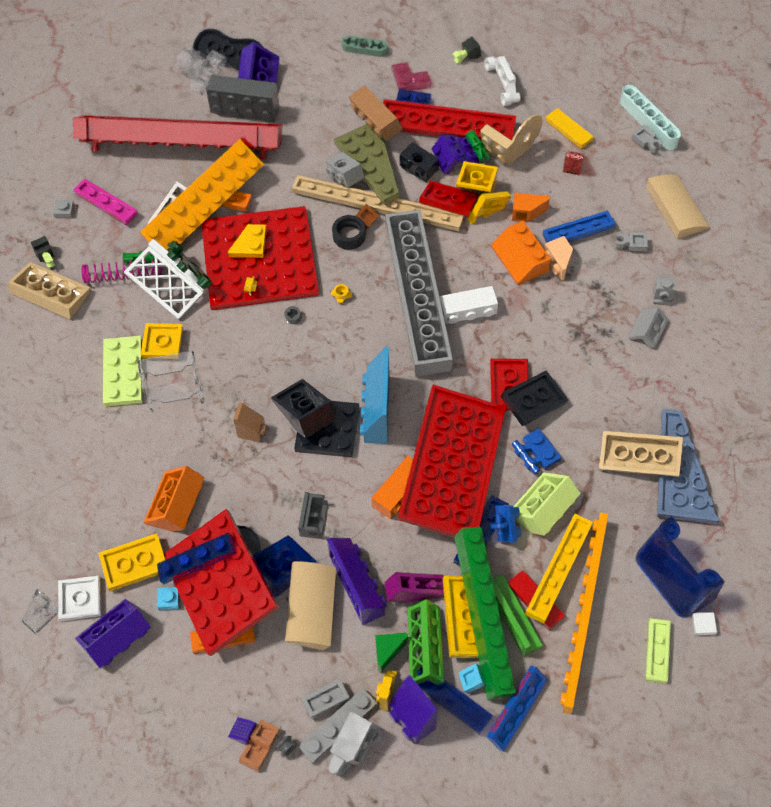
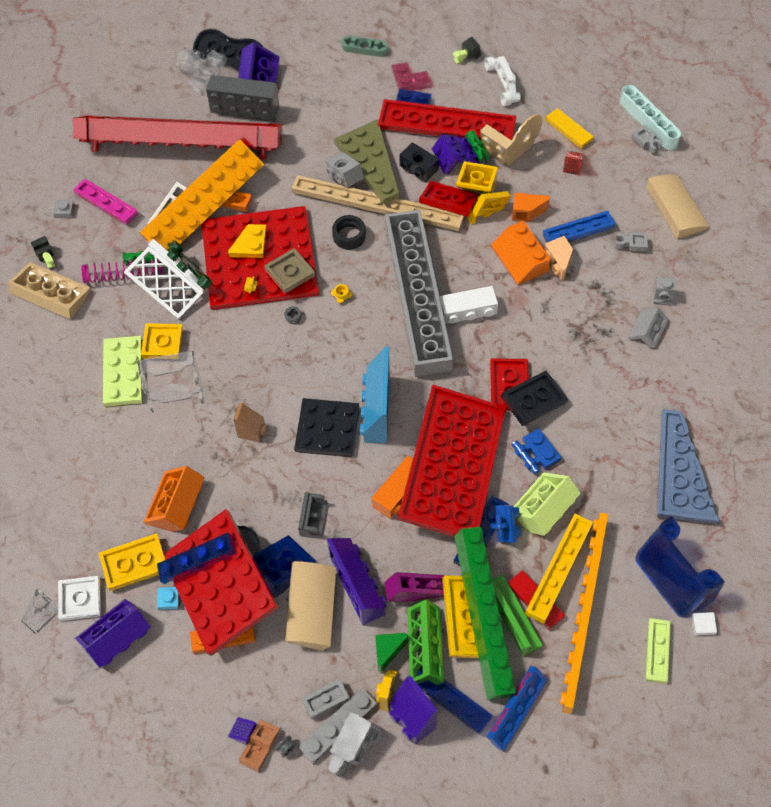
(289, 270): none -> dark tan plate
(305, 408): black slope -> none
(367, 215): dark orange plate -> none
(375, 113): medium nougat brick -> none
(472, 678): medium azure plate -> none
(641, 453): tan slope -> none

